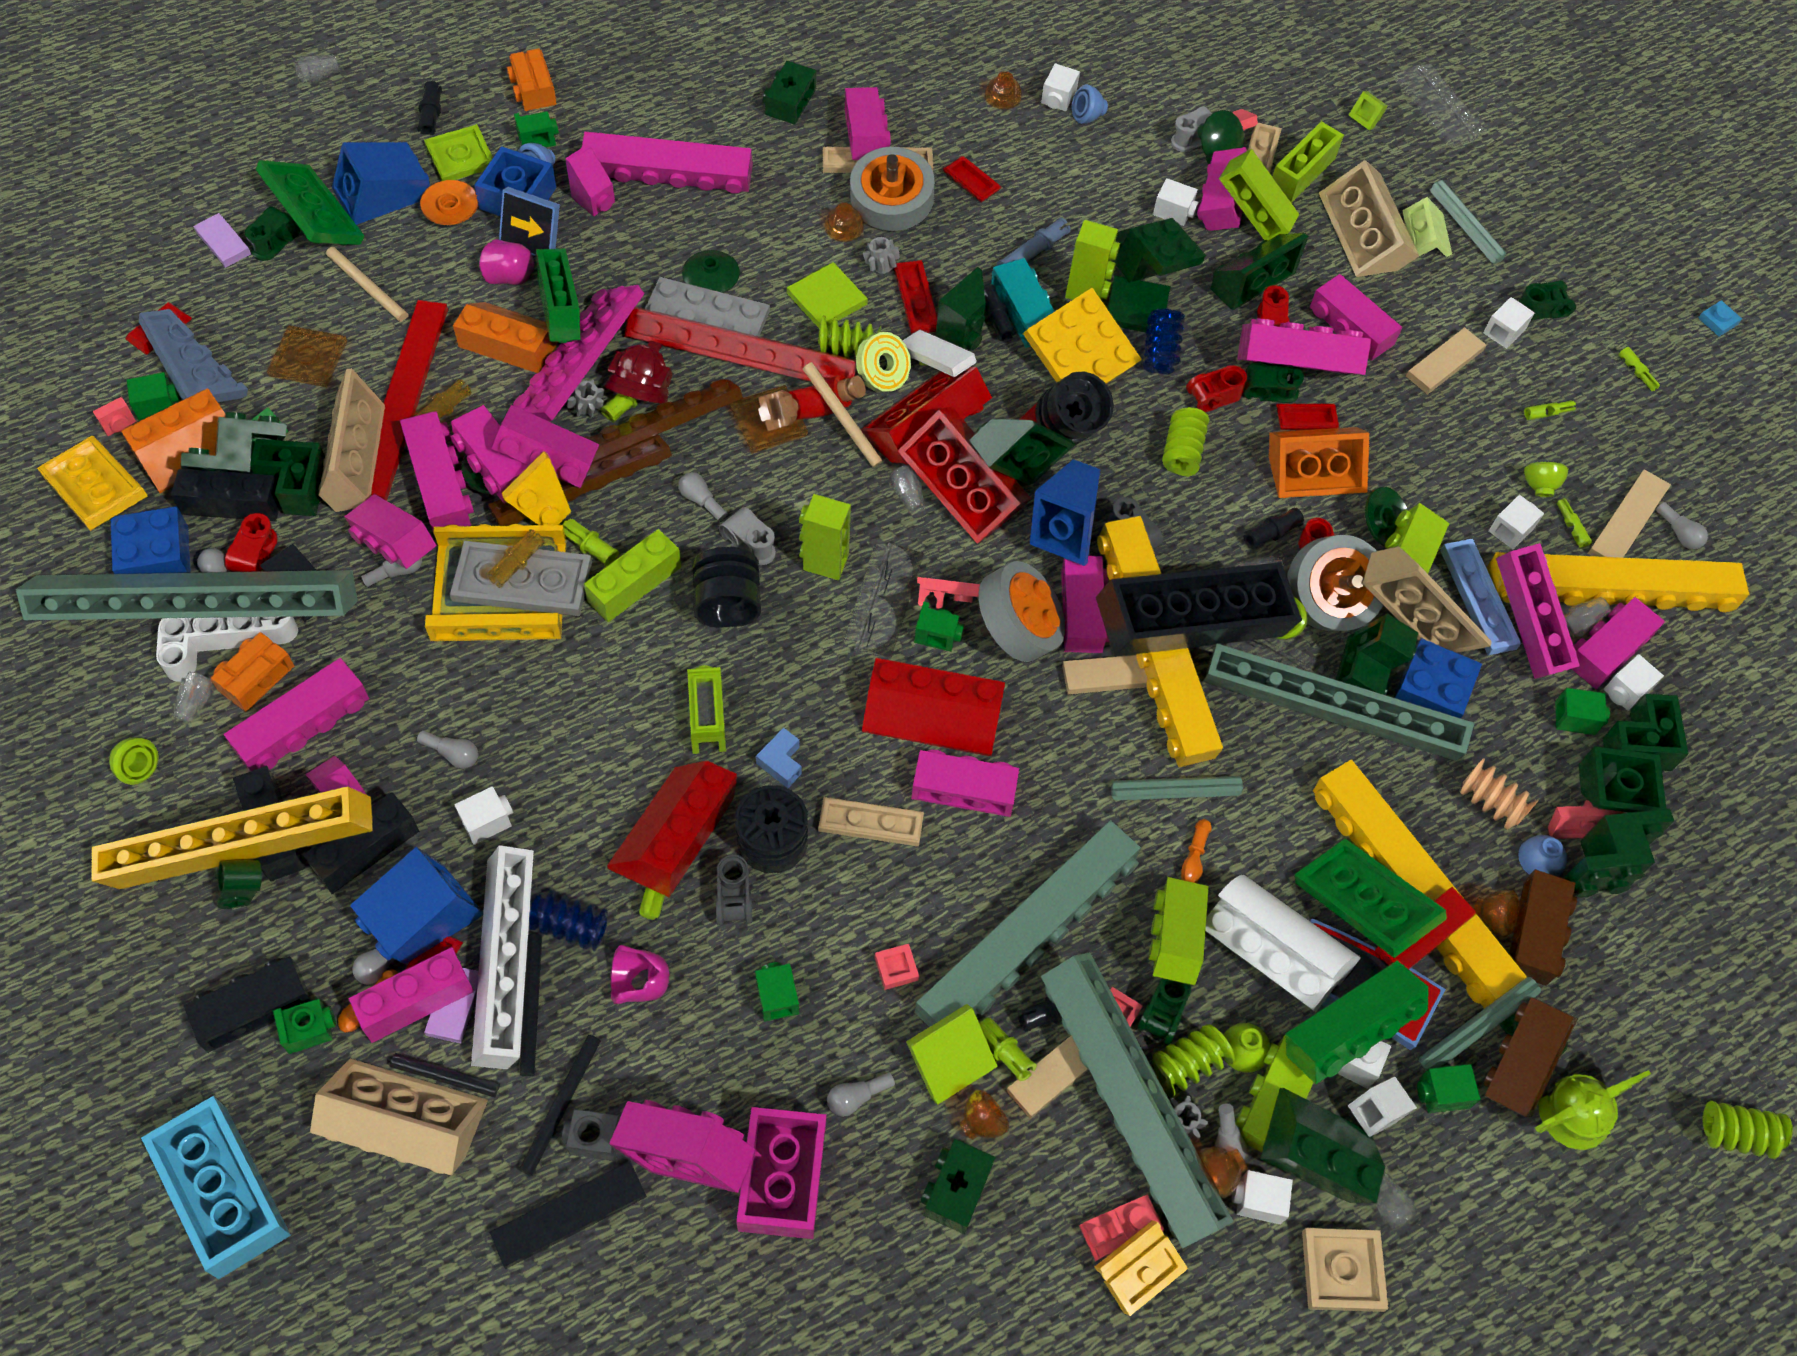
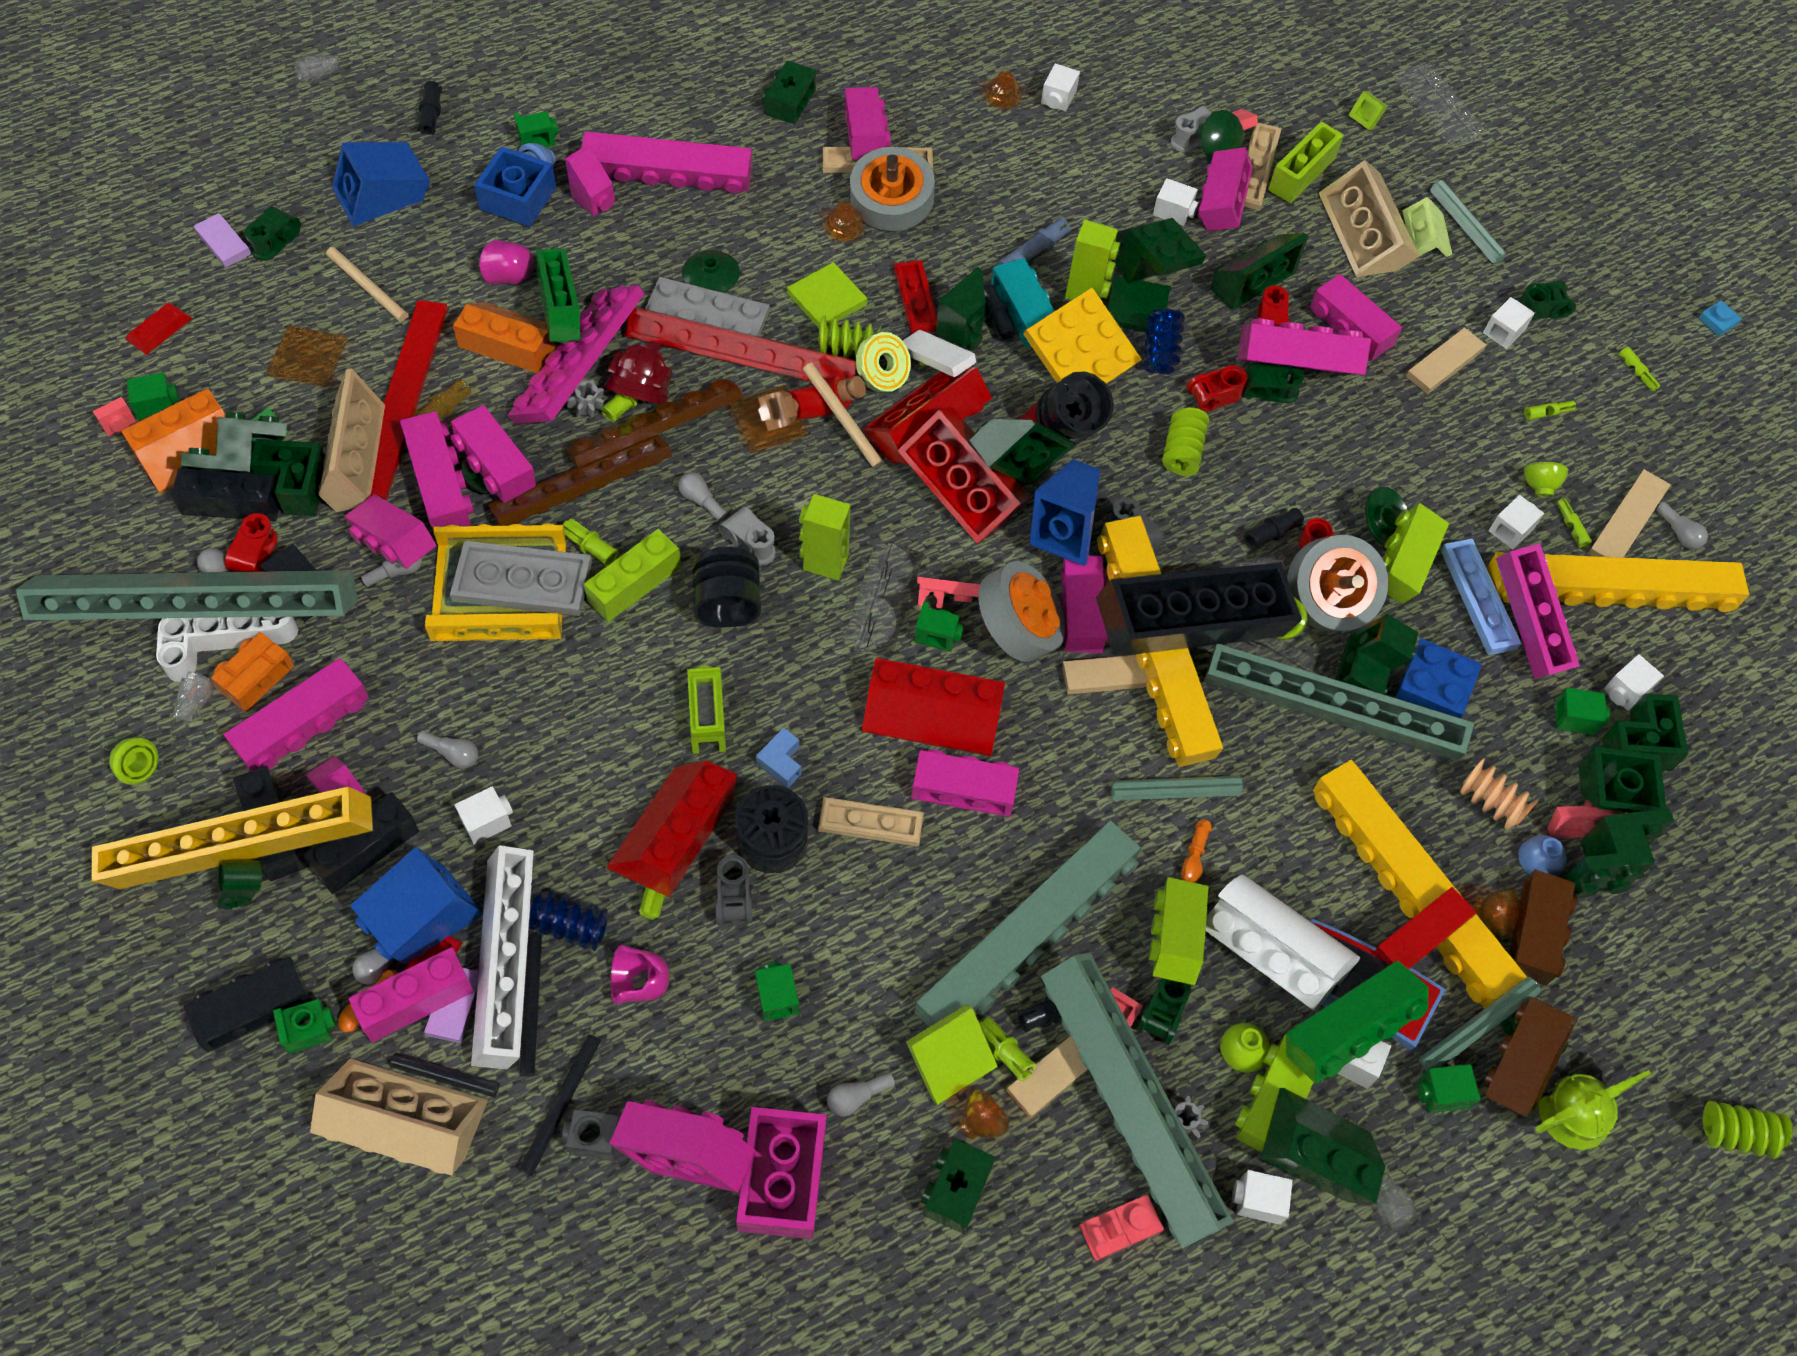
(92, 482): yellow tile -> none
(150, 542): blue brick -> none
(186, 360): sand blue wing -> none
(215, 1187): medium azure brick -> none
(309, 203): green plate -> none
(449, 202): orange dish -> none
(459, 153): lime tile -> none
(515, 558): clear yellow pin -> none
(527, 436): dark pink brick -> none
(528, 220): black tile -> none
(532, 80): orange brick -> none
(538, 493): yellow wing -> none
(567, 1215): black tile -> none
(881, 255): light grey gear -> none
(896, 966): coral plate -> none
(908, 488): clear cone -> none
(972, 179): red tile -> none
(1089, 104): medium blue brick -> none
(1141, 1268): yellow plate -> none
(1191, 1056): lime piece -> none
(1223, 1168): clear orange brick -> none
(1228, 1132): light grey piece -> none
(1259, 195): lime brick -> none
(1307, 416): red tile -> none
(1319, 461): orange slope -> none
(1344, 1270): tan plate -> none
(1370, 897): green plate -> none
(1382, 1106): white brick -> none
(1420, 602): tan slope -> none
(1585, 616): clear cone -> none
(1615, 641): dark pink brick -> none

